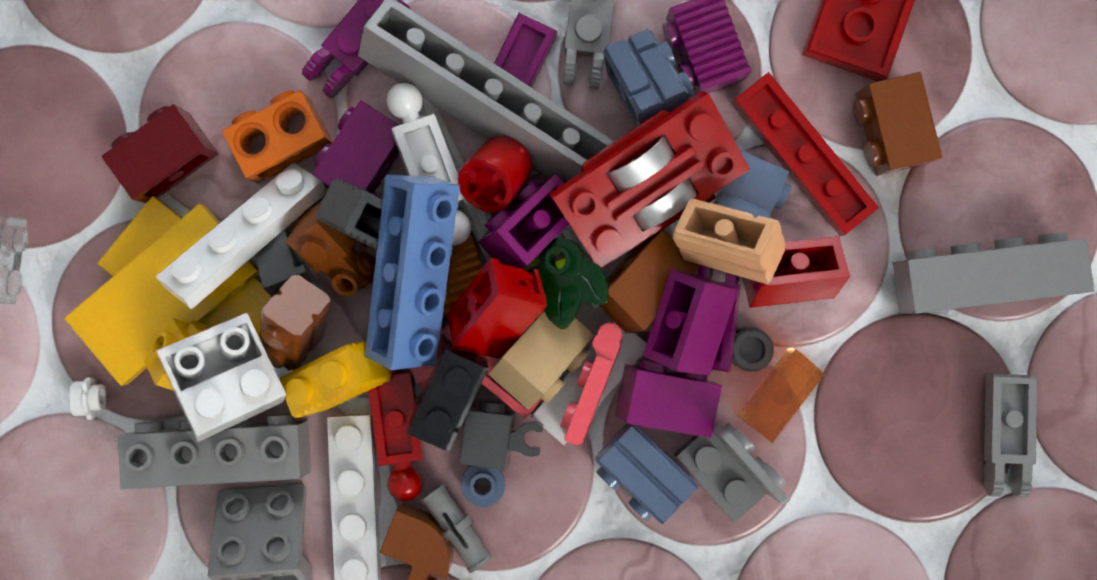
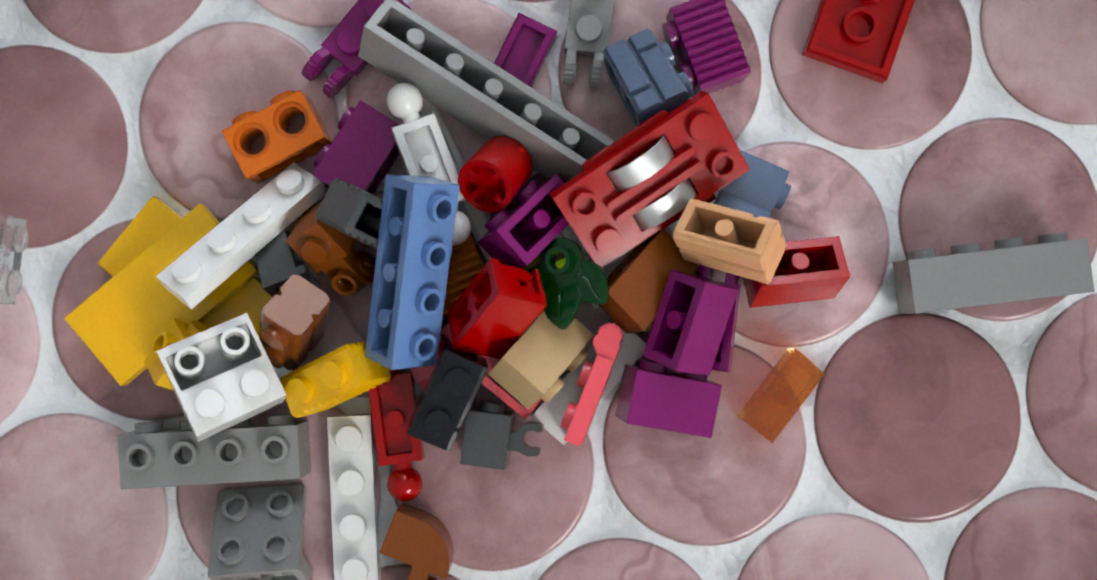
(87, 398): white plate -> none
(159, 153): dark red brick -> none
(456, 528): light grey pin -> none
(478, 498): sand blue plate -> none
(645, 473): sand blue brick -> none
(730, 472): light grey bracket -> none
(752, 349): dark grey tile -> none
(805, 154): red plate -> none
(897, 124): dark orange brick -> none
(1010, 432): light grey hinge -> none

